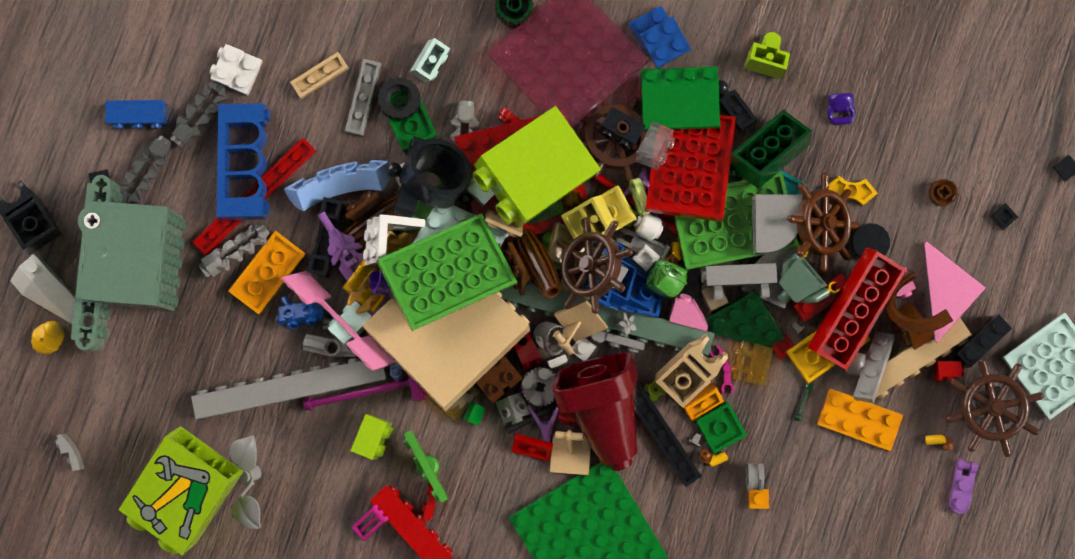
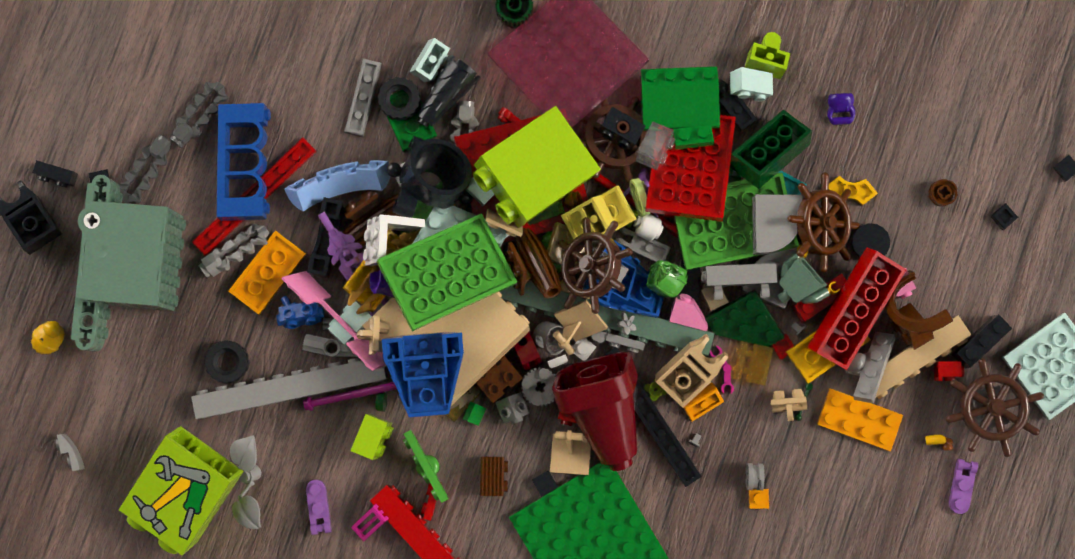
(43, 286): white wedge -> none
(50, 172): none -> black piece
(136, 114): blue brick -> none
(213, 354): none -> black tyre
(235, 69): white plate -> none
(318, 507): none -> medium lavender plate
(319, 75): tan plate -> none
(376, 326): none -> tan hips
(381, 401): none -> dark green tile
(425, 370): none -> blue wedge
(451, 85): none -> black cone
(492, 476): none -> reddish brown brick
(532, 447): red plate -> none
(544, 483): none -> black tile
(545, 426): medium lavender plant -> none
(546, 410): pearl dark grey piece -> none
(645, 257): white tile -> none
(659, 37): blue bracket -> none
(675, 256): arm -> none
(693, 137): none -> green plate
(711, 459): arm -> none
(720, 428): green tile -> none
(751, 84): none -> light aqua brick
(788, 405): none -> tan hips
(949, 287): bright pink tile -> none

